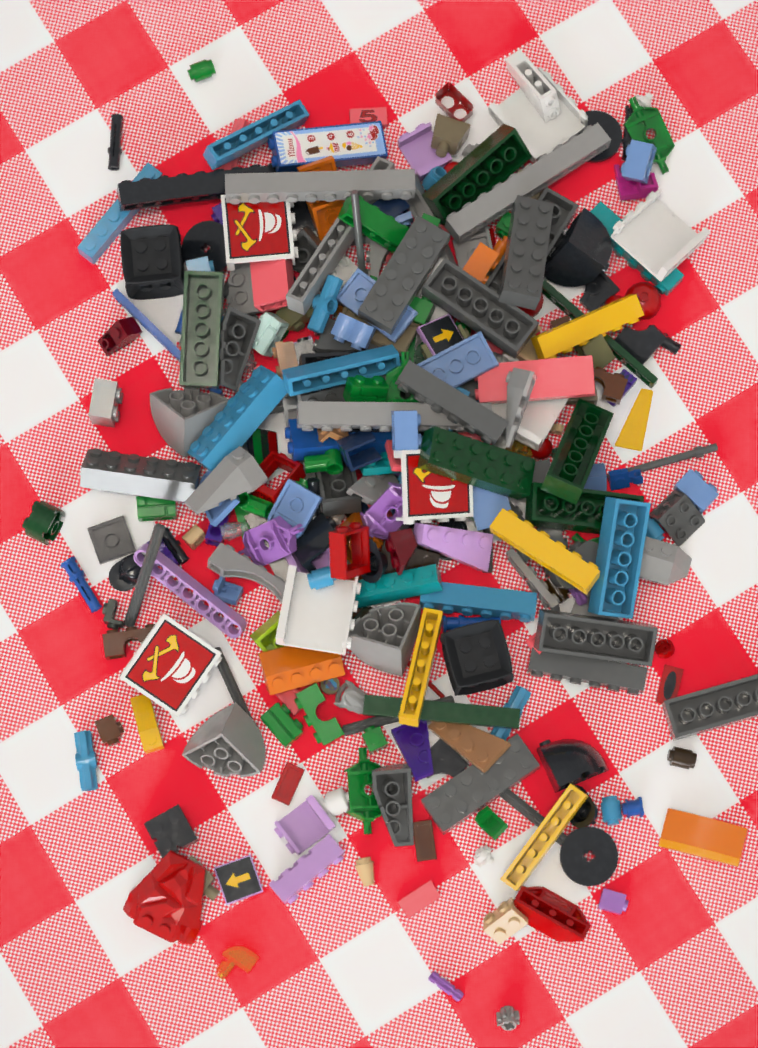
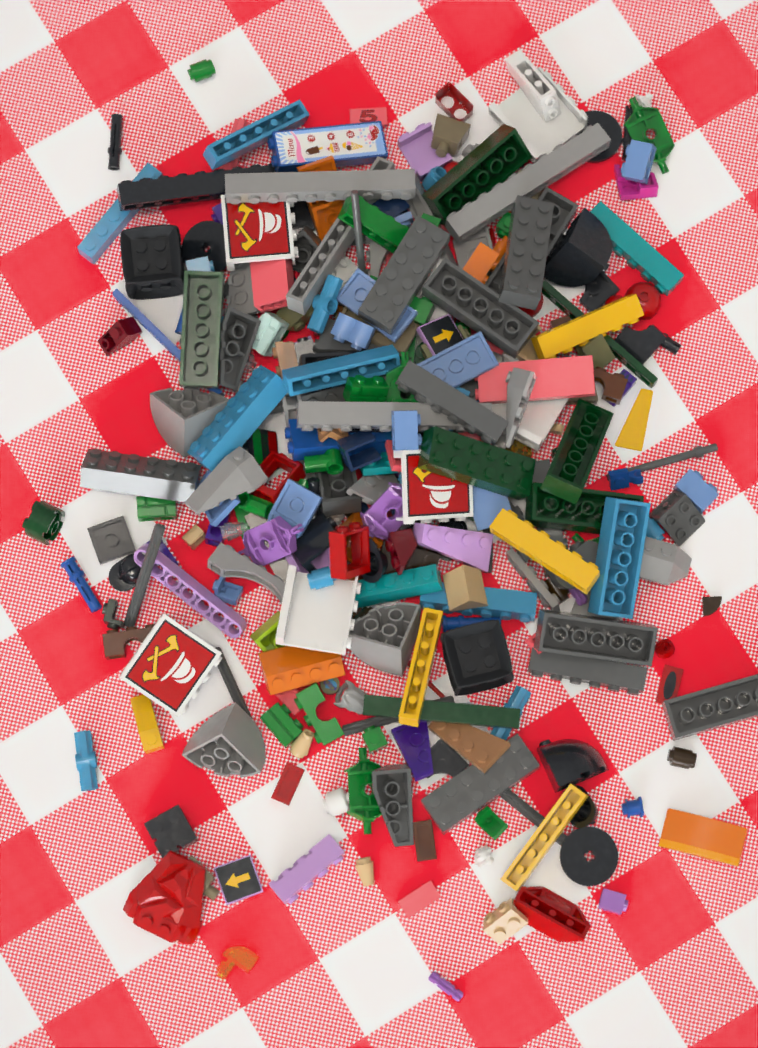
(105, 402): brick -> none
(109, 730): reddish brown brick -> none
(174, 547): black pin -> none
(302, 744): none -> tan cone
(304, 826): lavender panel -> none
(464, 588): none -> tan slope
(508, 1018): light grey gear -> none
(544, 451): red piece -> none
(597, 478): medium blue piece -> none
(611, 810): dark azure brick -> none
(657, 236): white panel -> none
(710, 604): none -> dark brown tile

